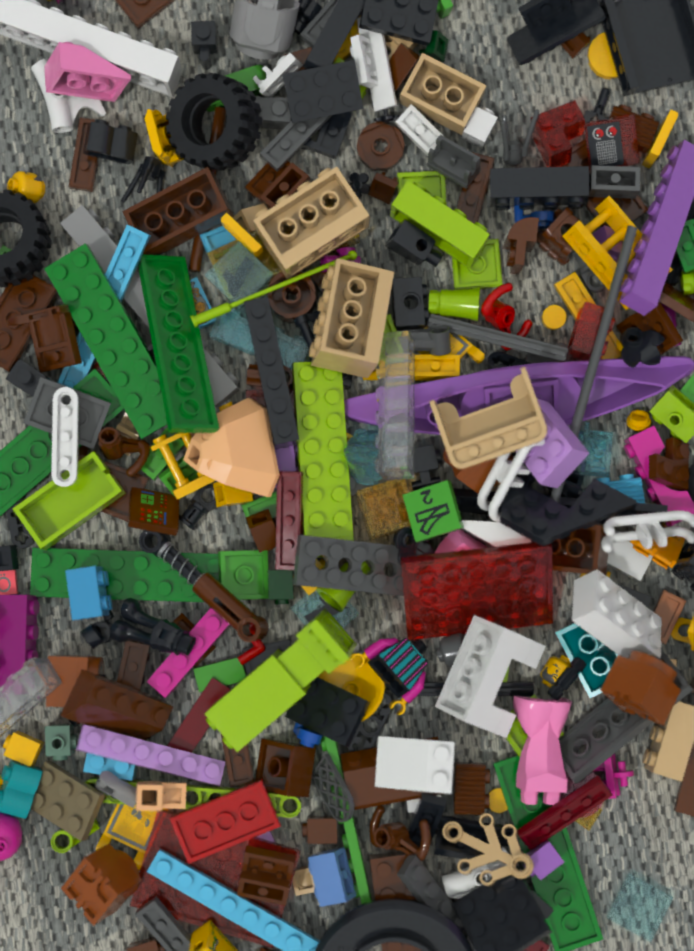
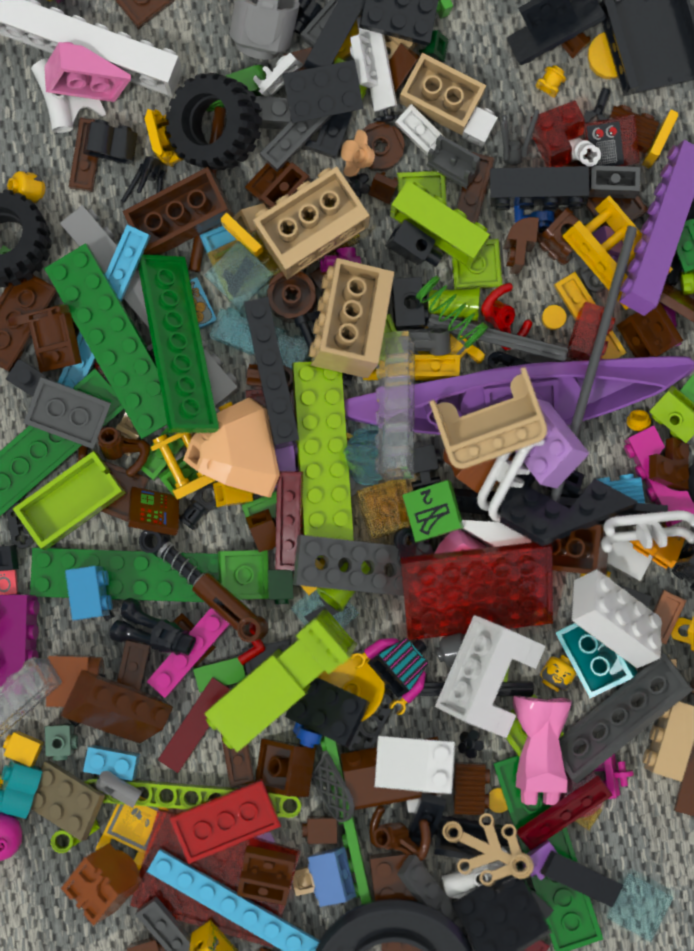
(65, 436): white plate -> none
(93, 636): black connector -> none
(150, 755): lavender plate -> none
(159, 795): light nougat brick -> none
(204, 41): black brick -> none
(227, 307): lime piece -> none
(357, 154): none -> light nougat plate
(427, 288): none -> bright green piece
(471, 743): none -> black plant
(551, 80): none -> yellow brick
(567, 678): black axle -> none
(579, 149): none -> white connector
(581, 878): none -> black tile
(599, 446): clear light blue bracket -> none
(642, 686): dark orange piece -> none
(643, 349): black plate -> none

